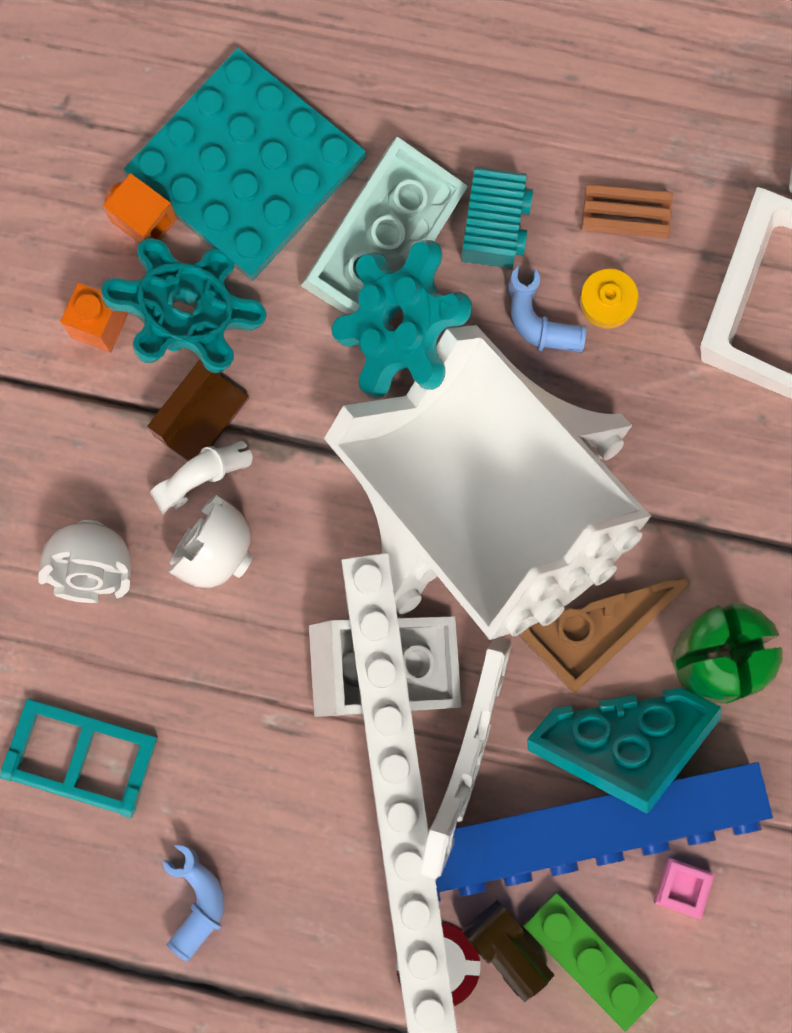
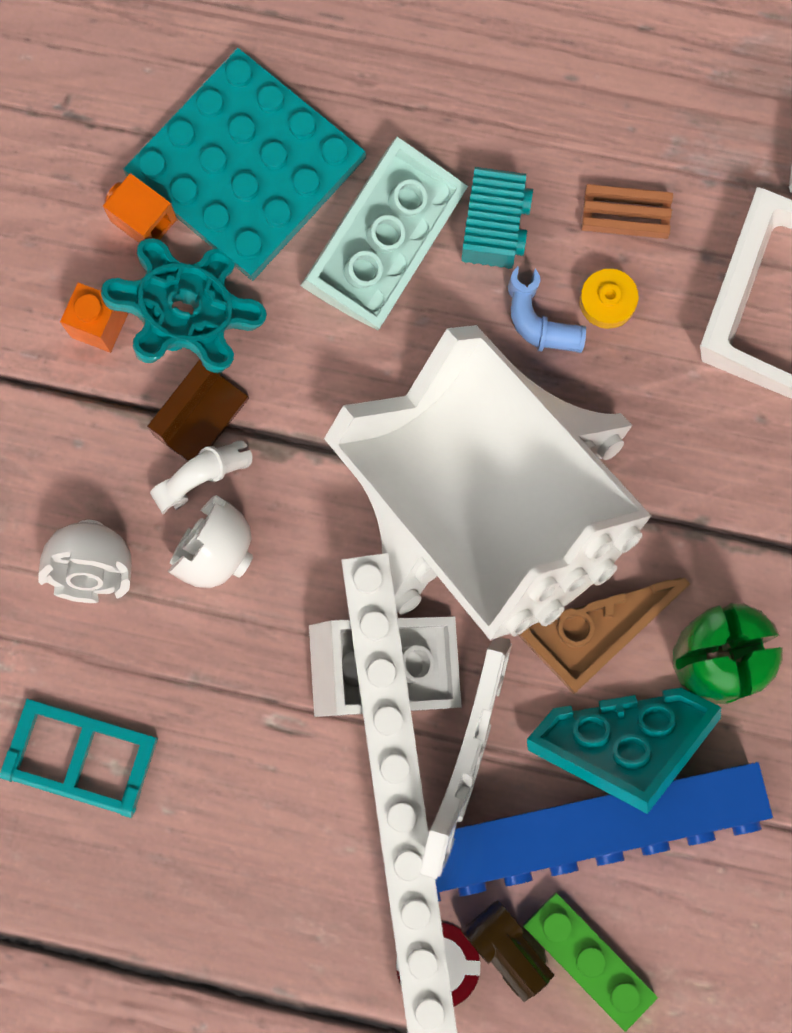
(205, 912): light blue piece -> none
(424, 318): teal plate -> none
(684, 888): bright pink tile -> none

